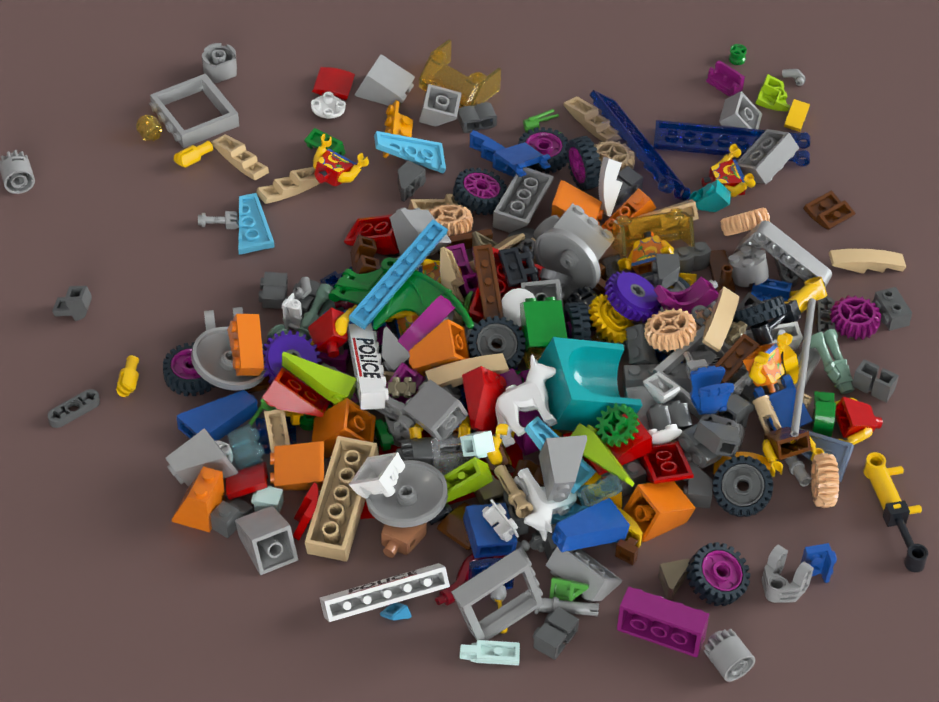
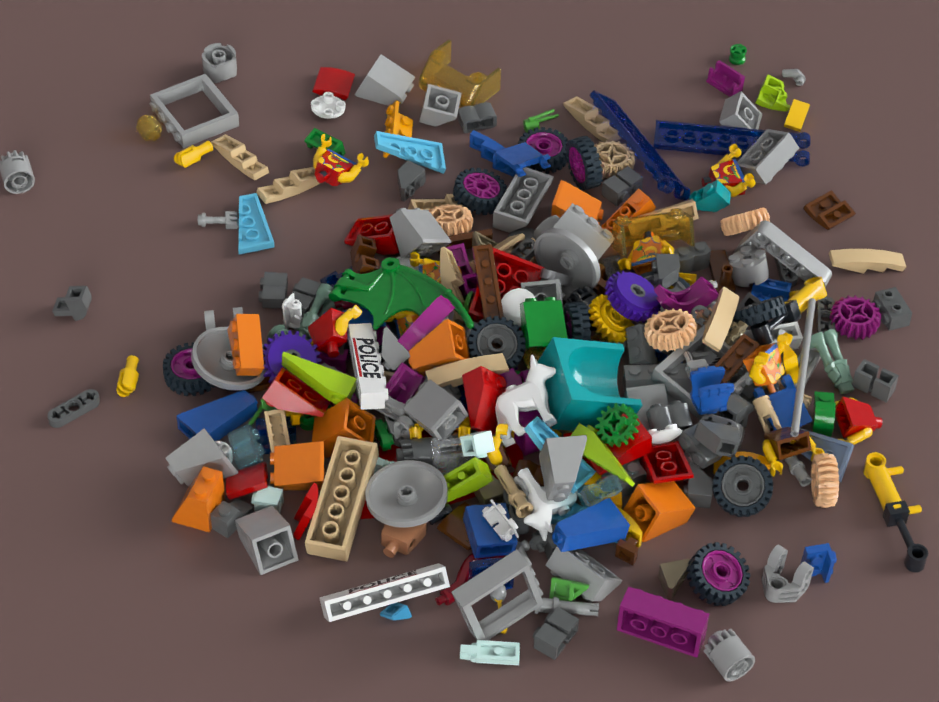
(305, 289): light grey arm -> none
(378, 475): white brick -> none
(398, 274): dark azure plate -> none
(403, 389): dark tan piece -> none
(513, 267): black plate -> none
(608, 185): white slope -> none
(661, 388): white slope -> none

